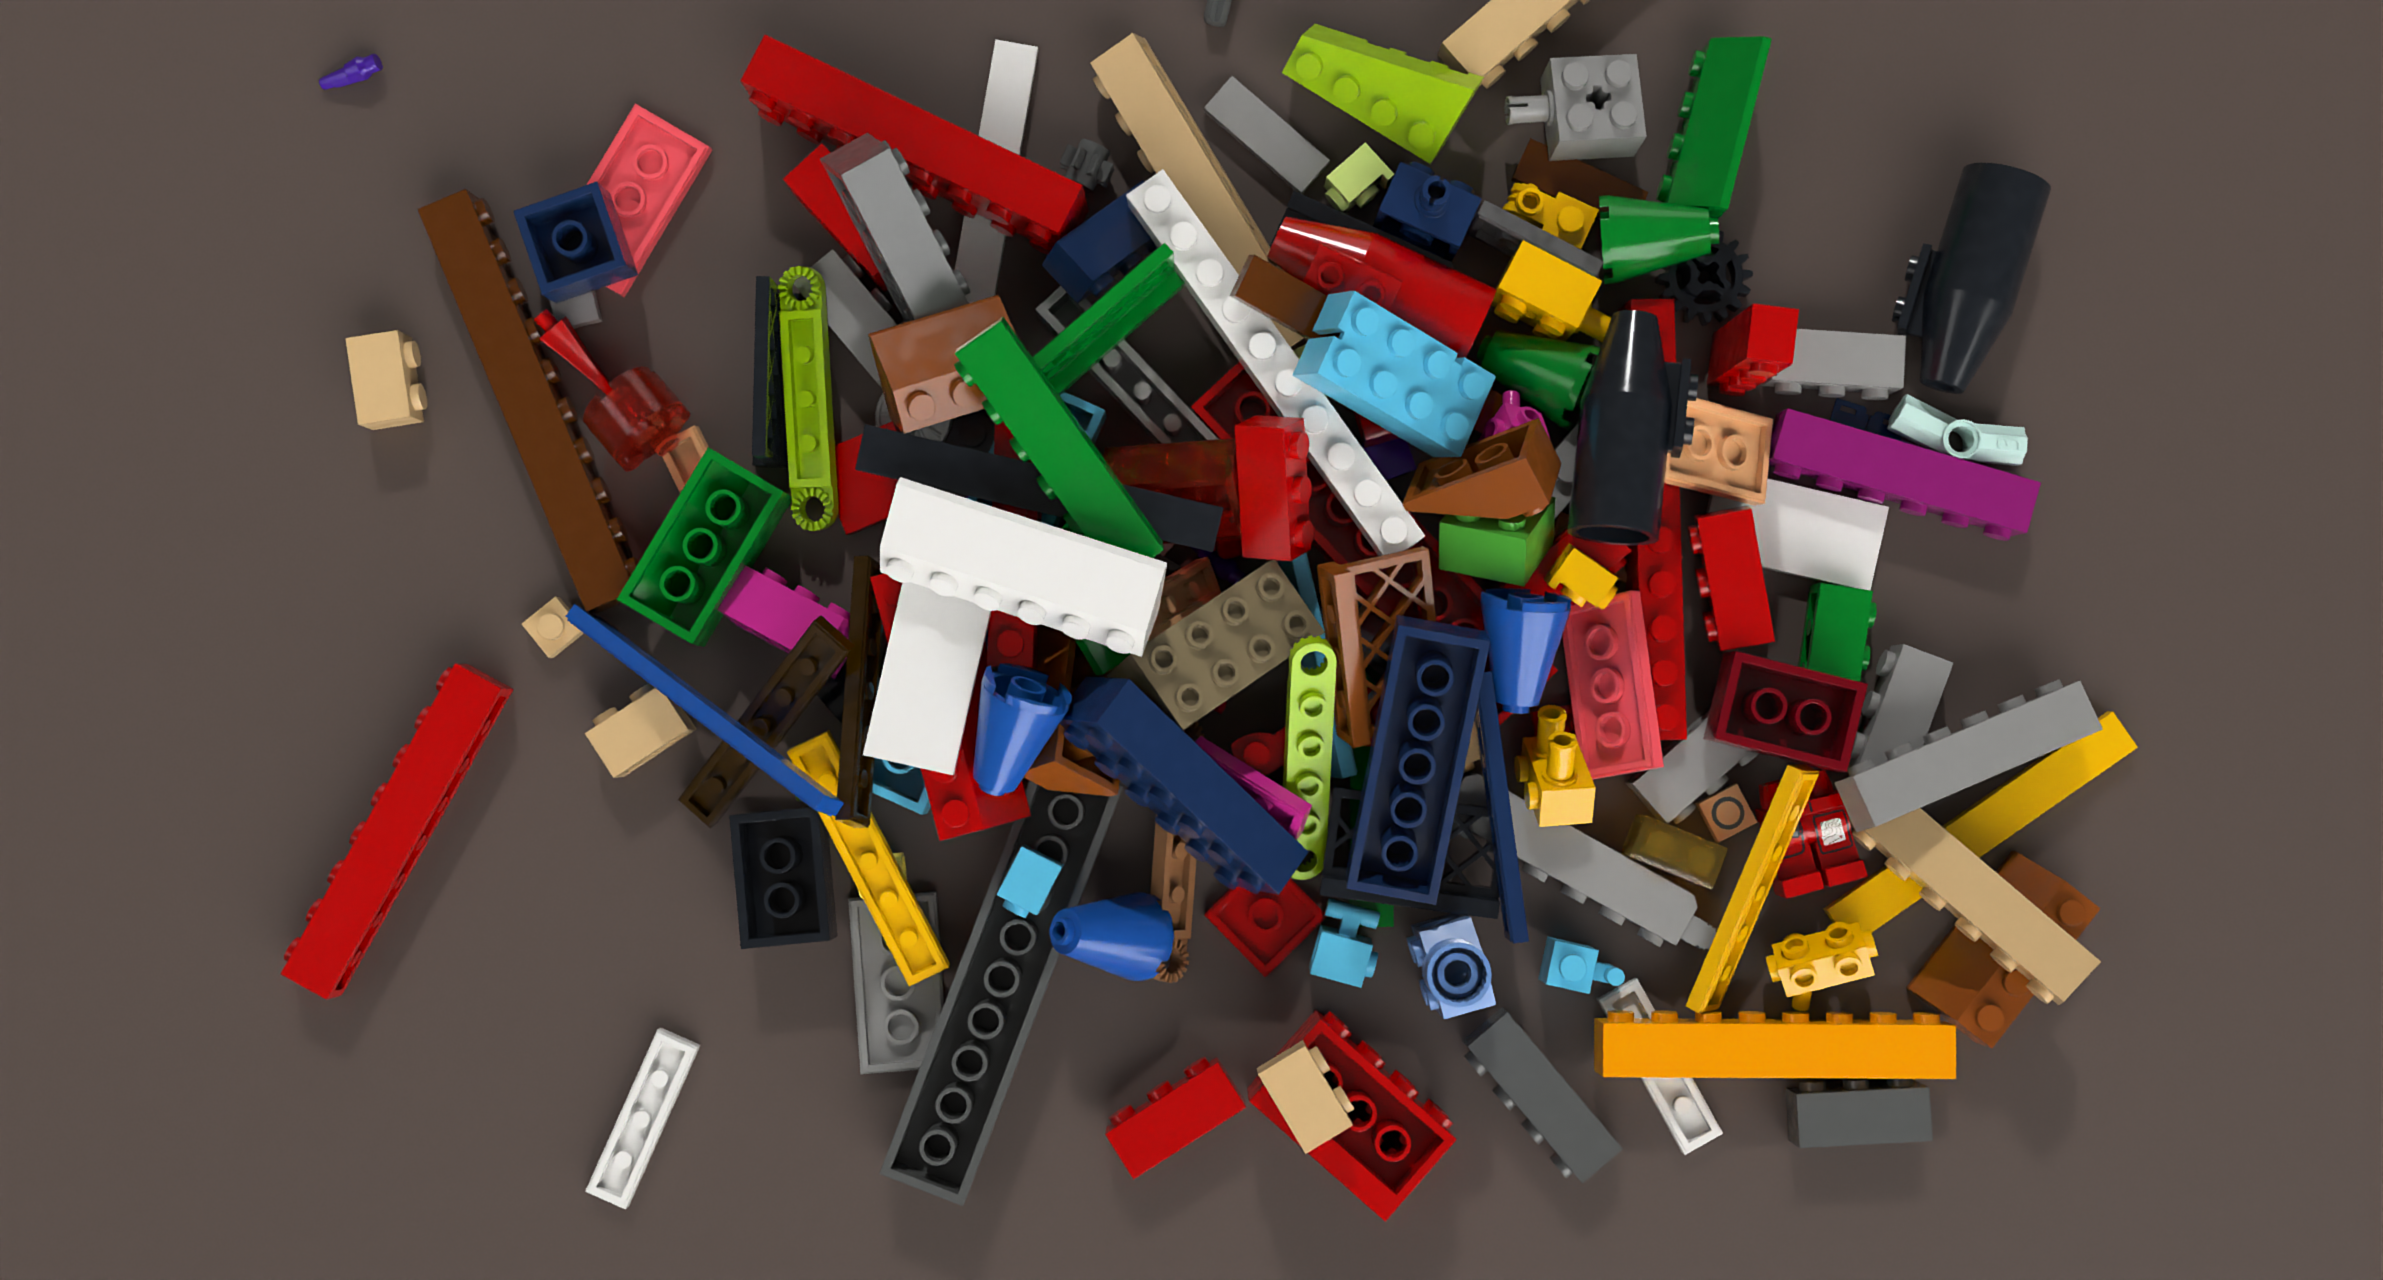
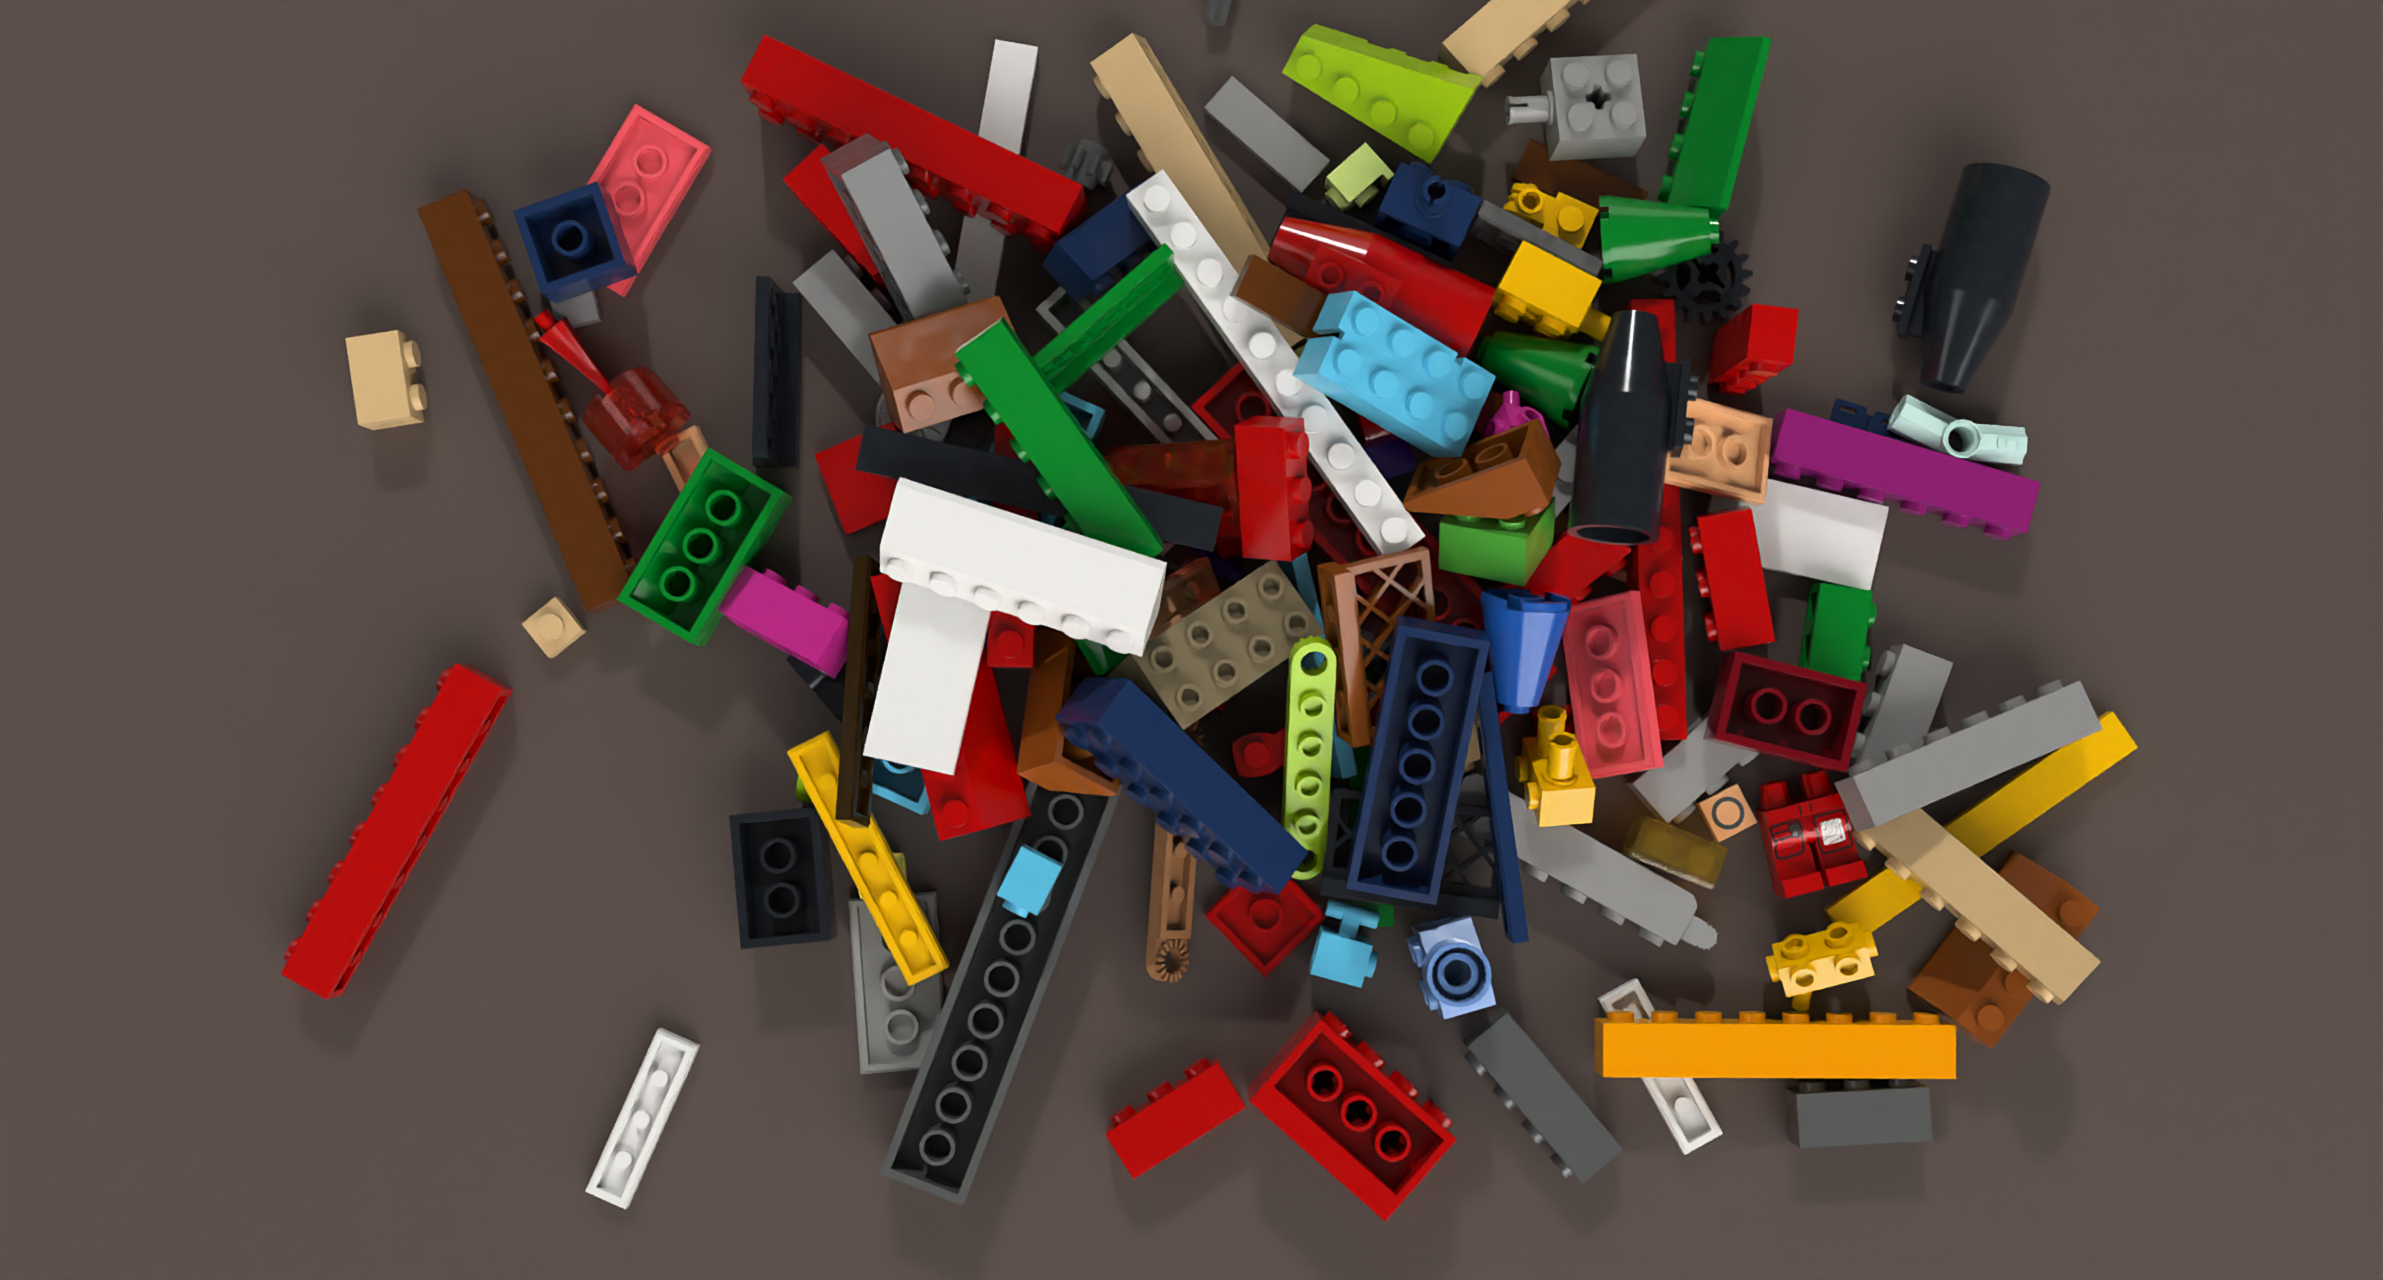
(353, 71): dark purple piece -> none
(638, 731): tan piece -> none
(705, 711): blue tile -> none
(769, 718): dark brown tile -> none
(808, 398): lime plate -> none
(1014, 724): blue cone -> none
(1116, 934): blue cone -> none
(1280, 803): dark pink tile -> none
(1305, 1096): tan piece -> none
(1575, 966): medium azure brick -> none
(1582, 578): yellow brick -> none
(1752, 887): yellow tile -> none
(1843, 363): light grey brick -> none

